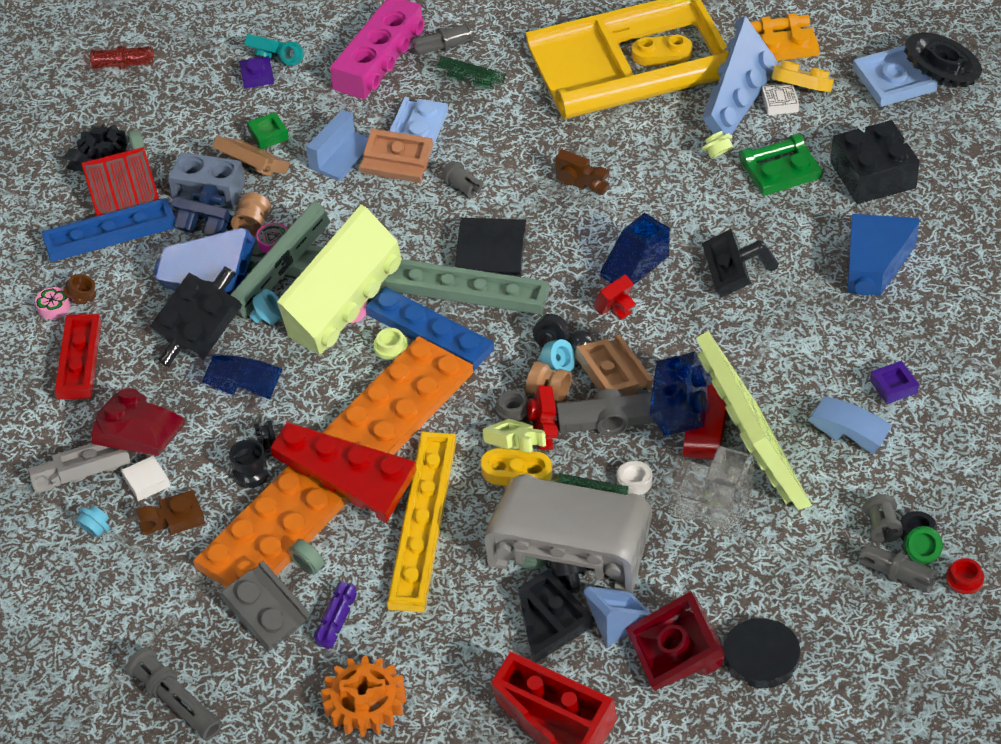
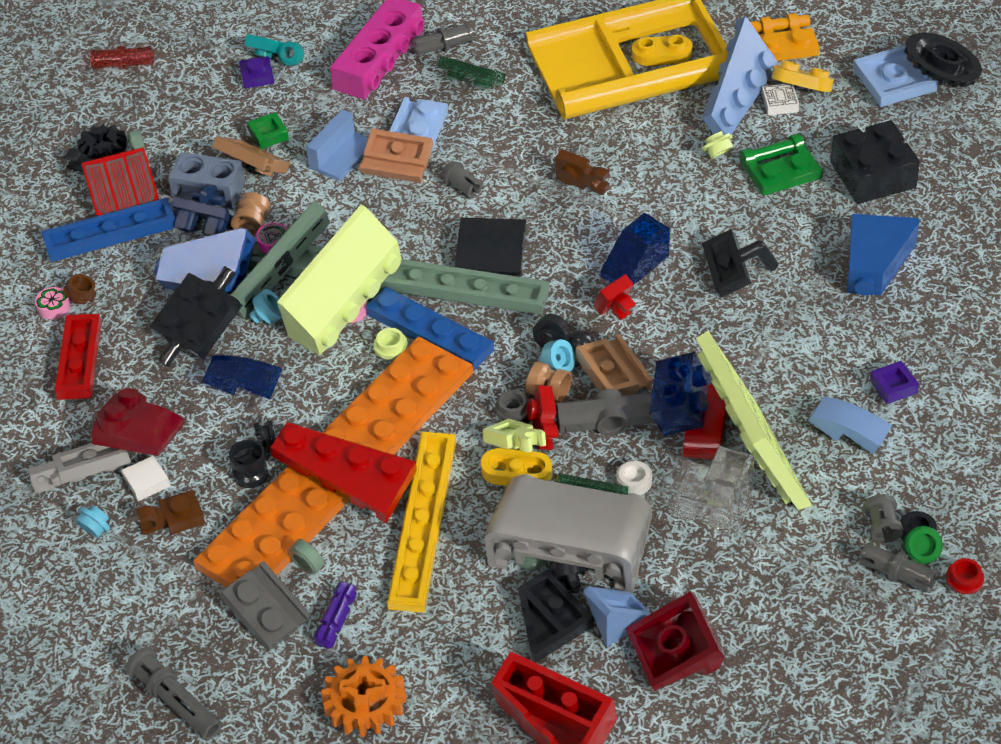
(762, 652): black tile -> none

